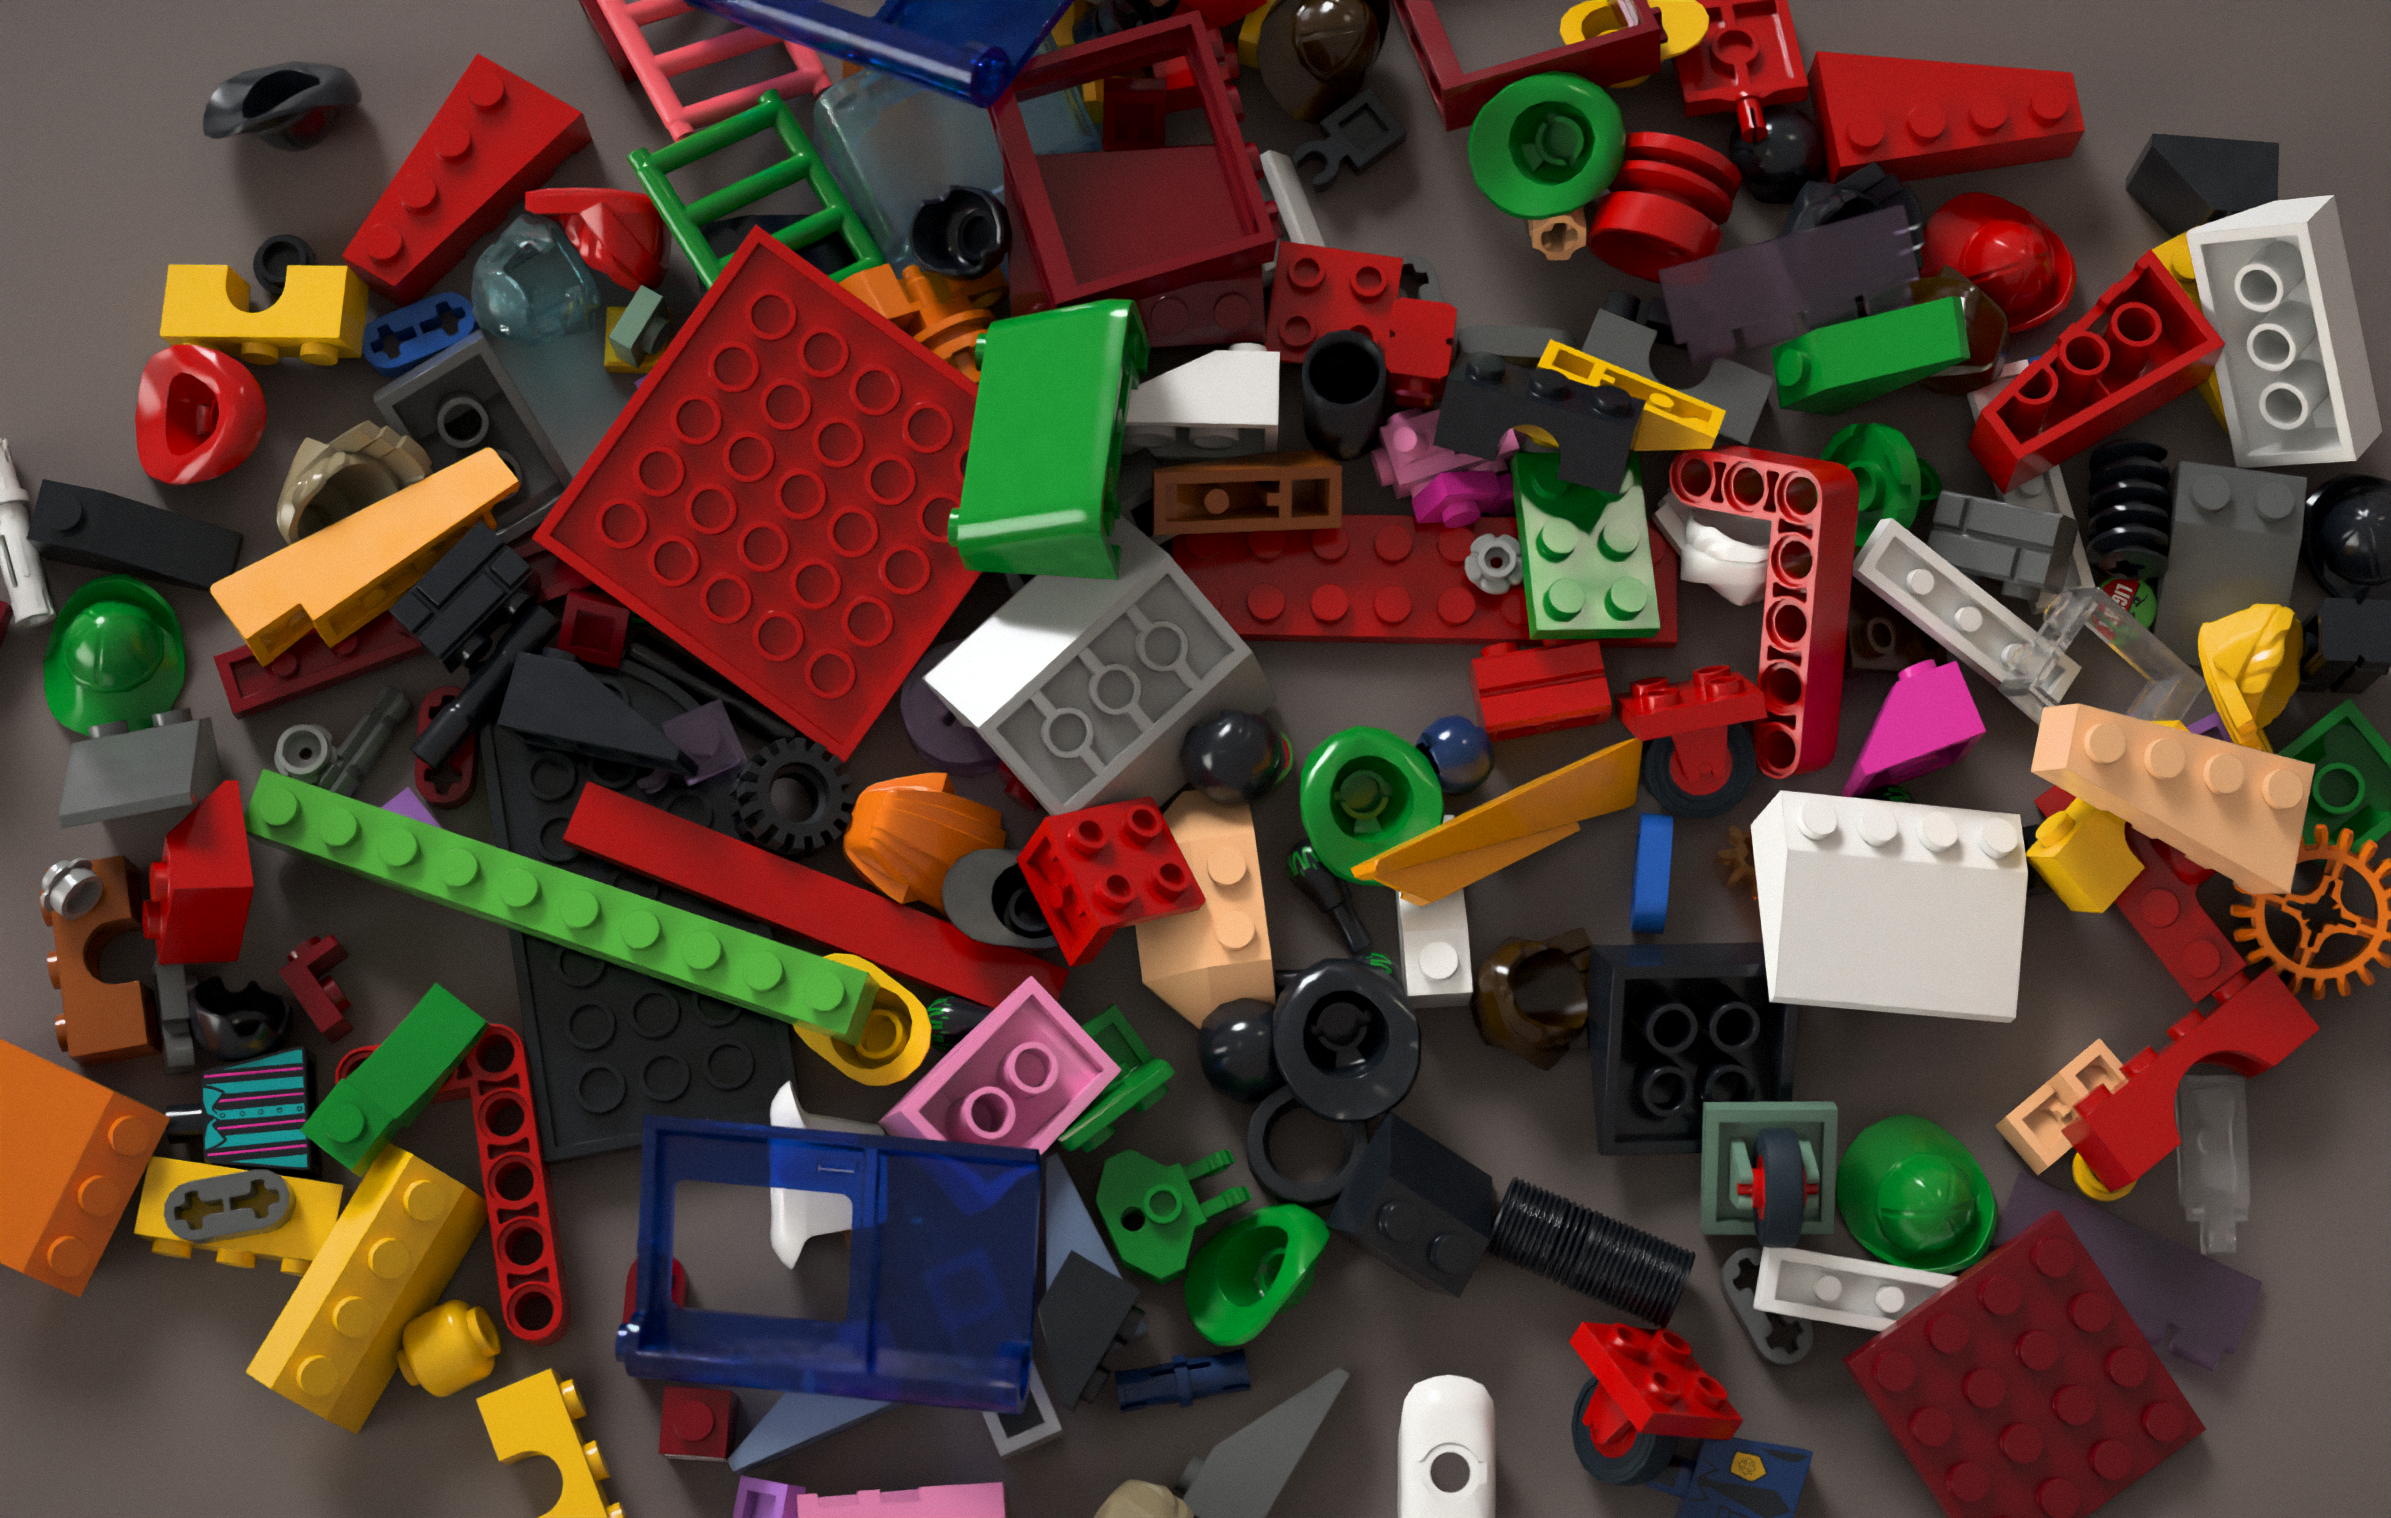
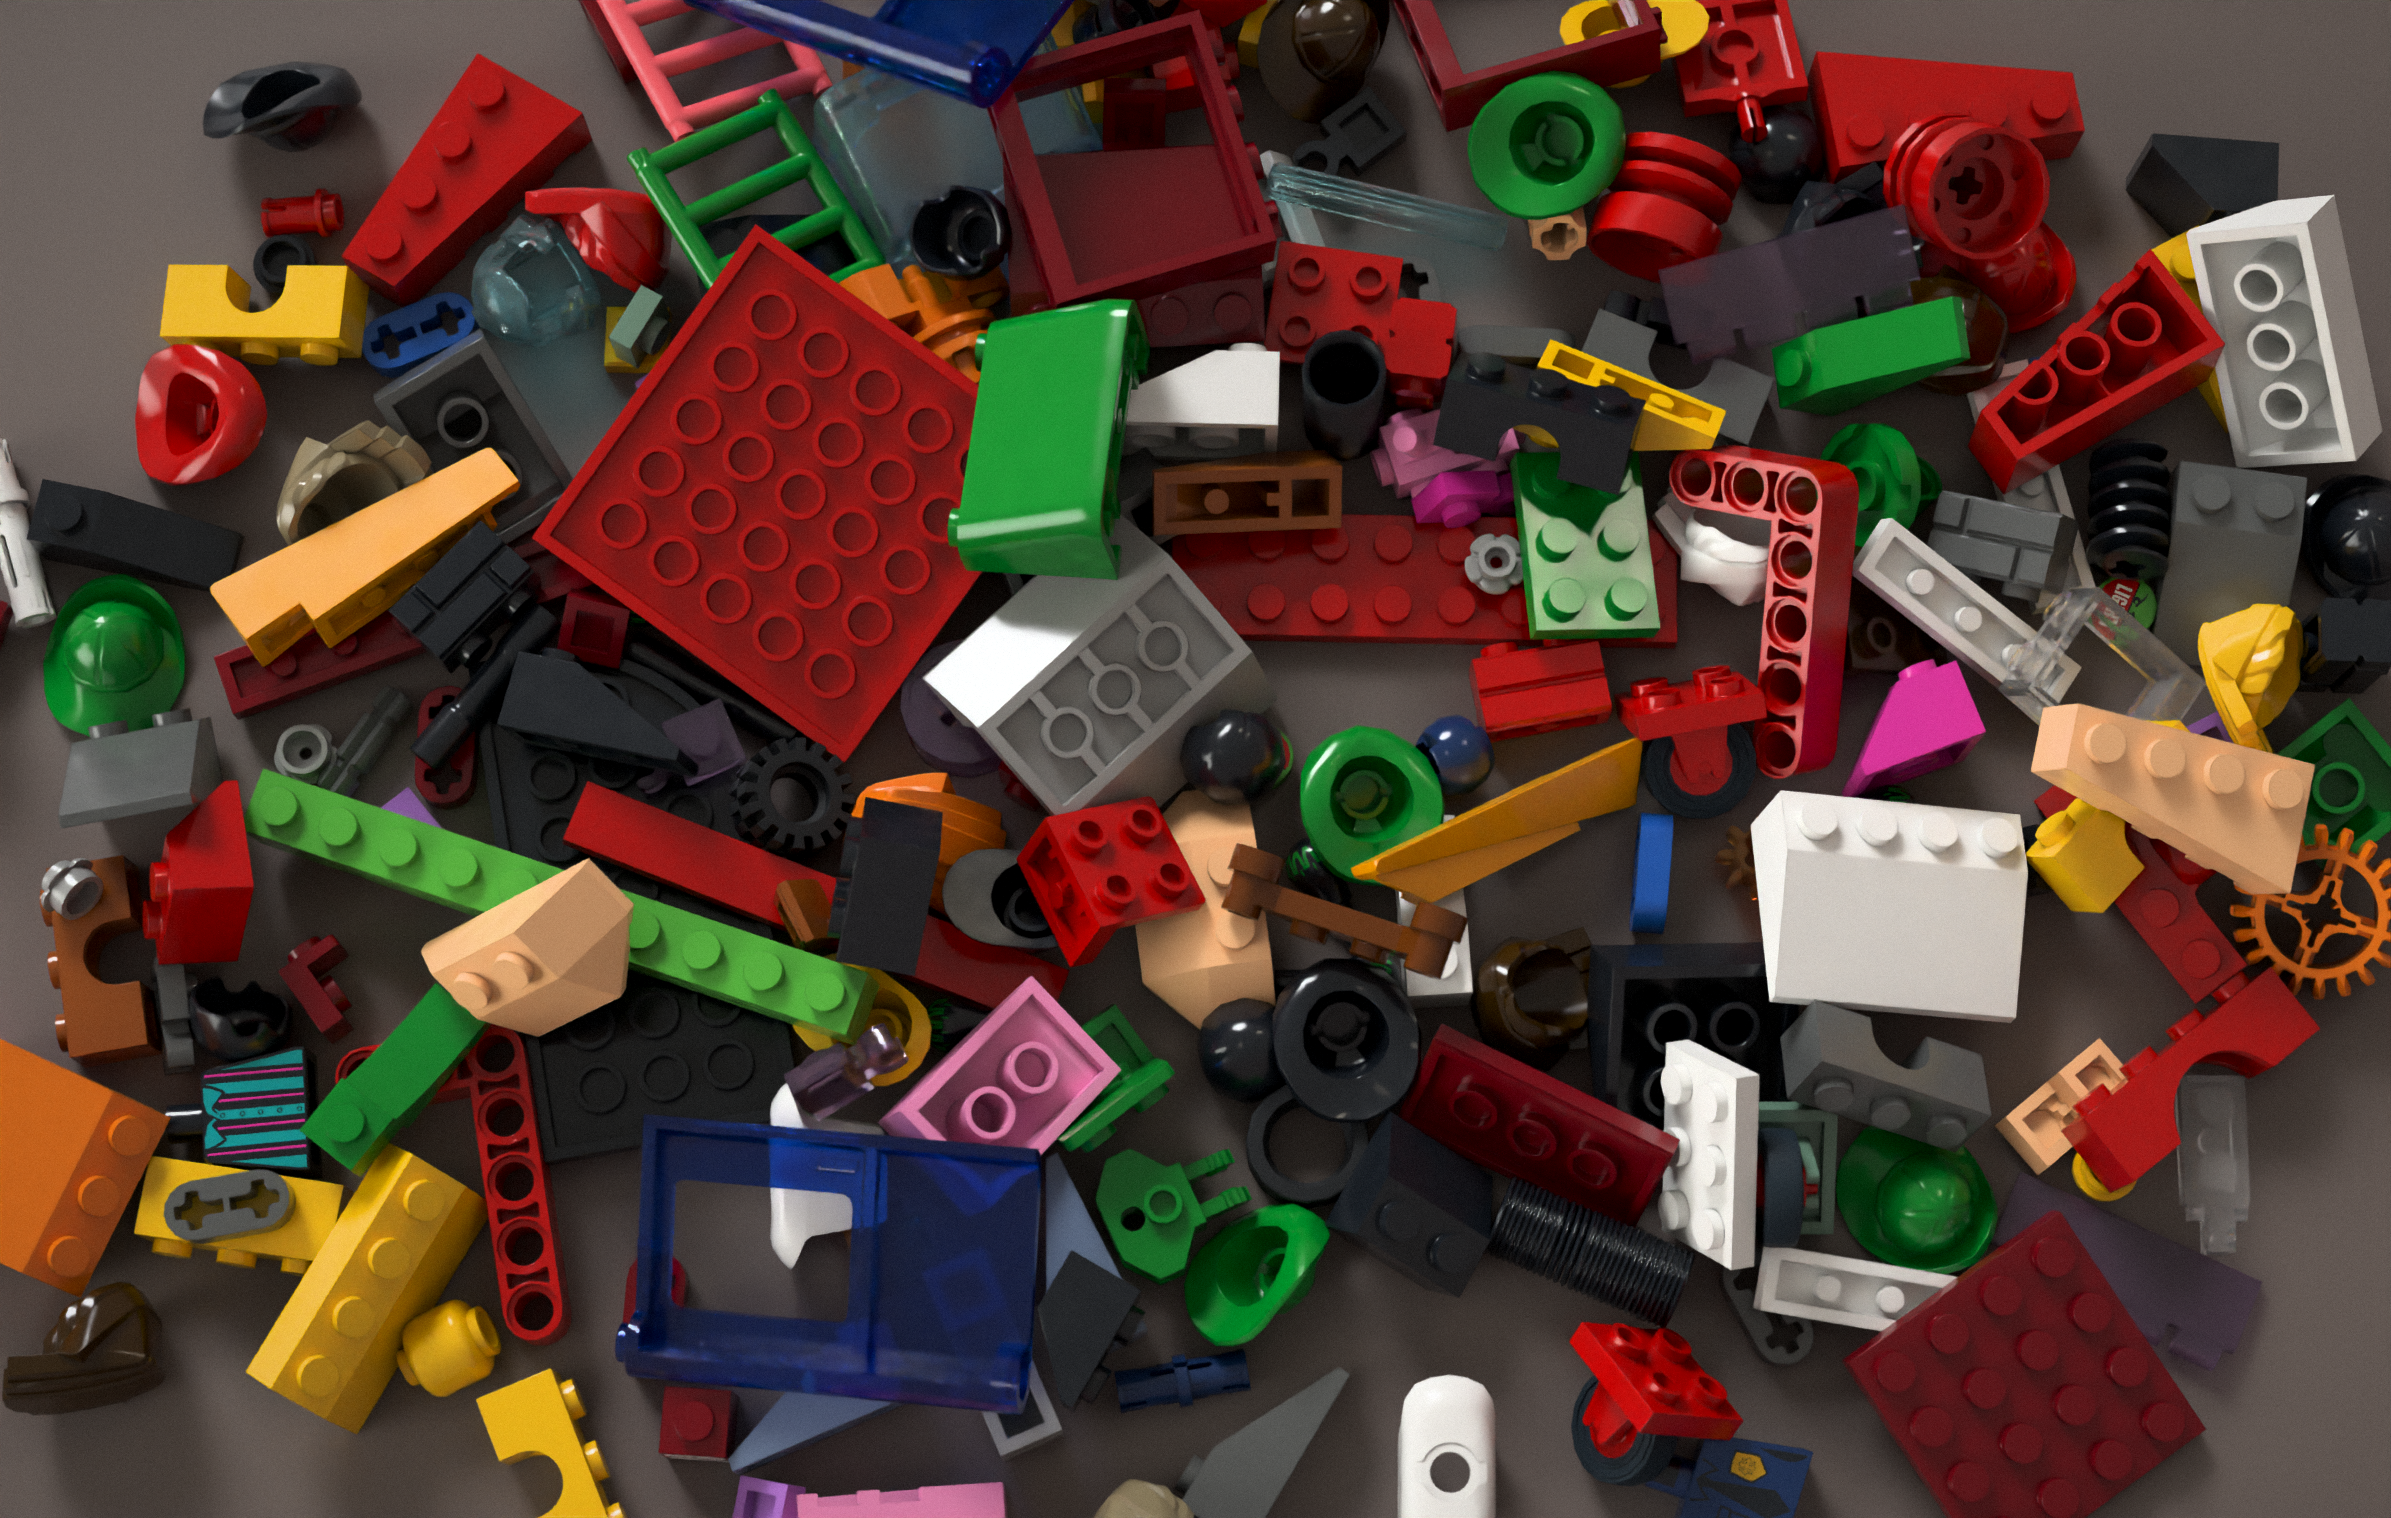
(92, 1358): none -> dark brown hair
(303, 214): none -> red pin
(540, 953): none -> light nougat wedge
(804, 913): none -> dark orange slope
(841, 1075): none -> plate
(892, 875): none -> black brick
(1386, 206): none -> clear light blue axle
(1422, 945): none -> reddish brown plate
(1536, 1127): none -> dark red tile
(1714, 1170): none -> white plate
(1838, 1068): none -> dark grey arch
(1996, 191): none -> red wheel

